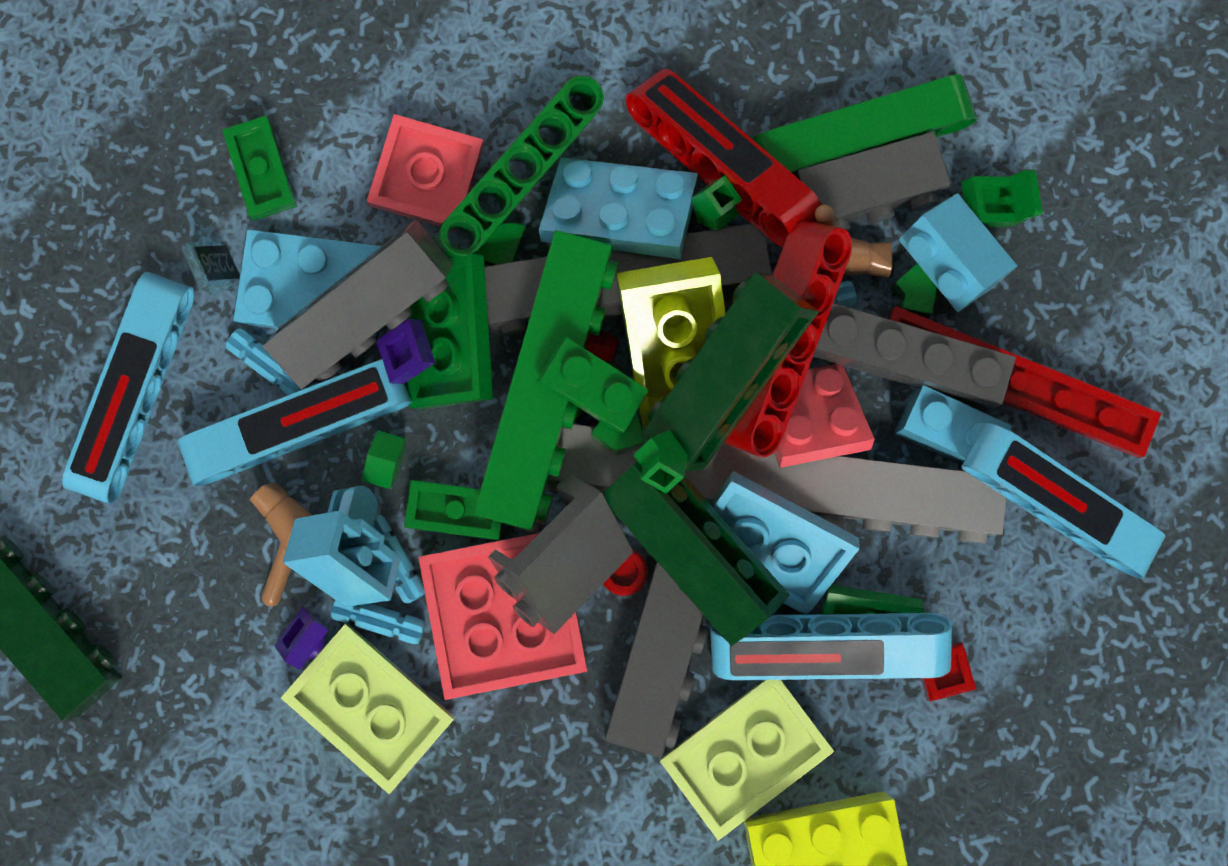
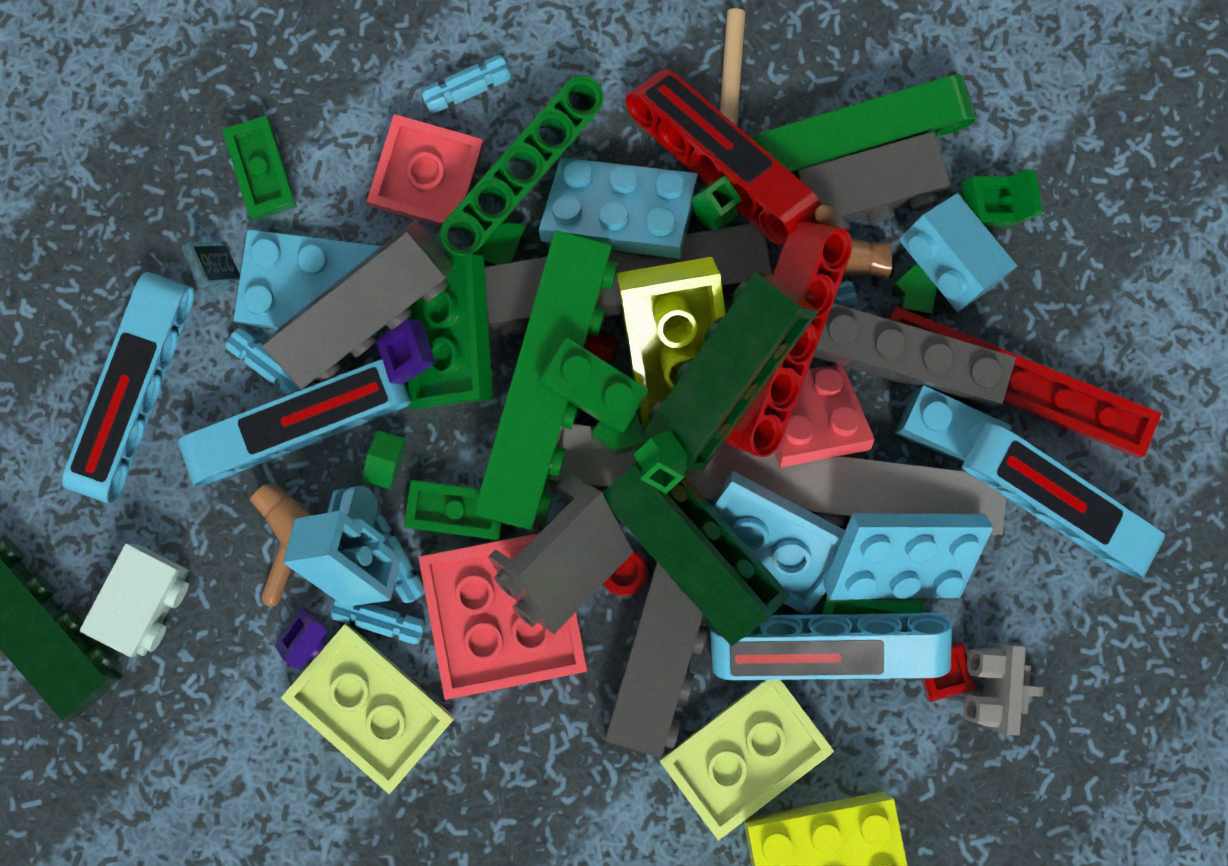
(136, 601): none -> light aqua brick
(466, 84): none -> medium azure axle
(732, 64): none -> tan bar
(907, 556): none -> medium azure plate
(1005, 687): none -> light grey hips

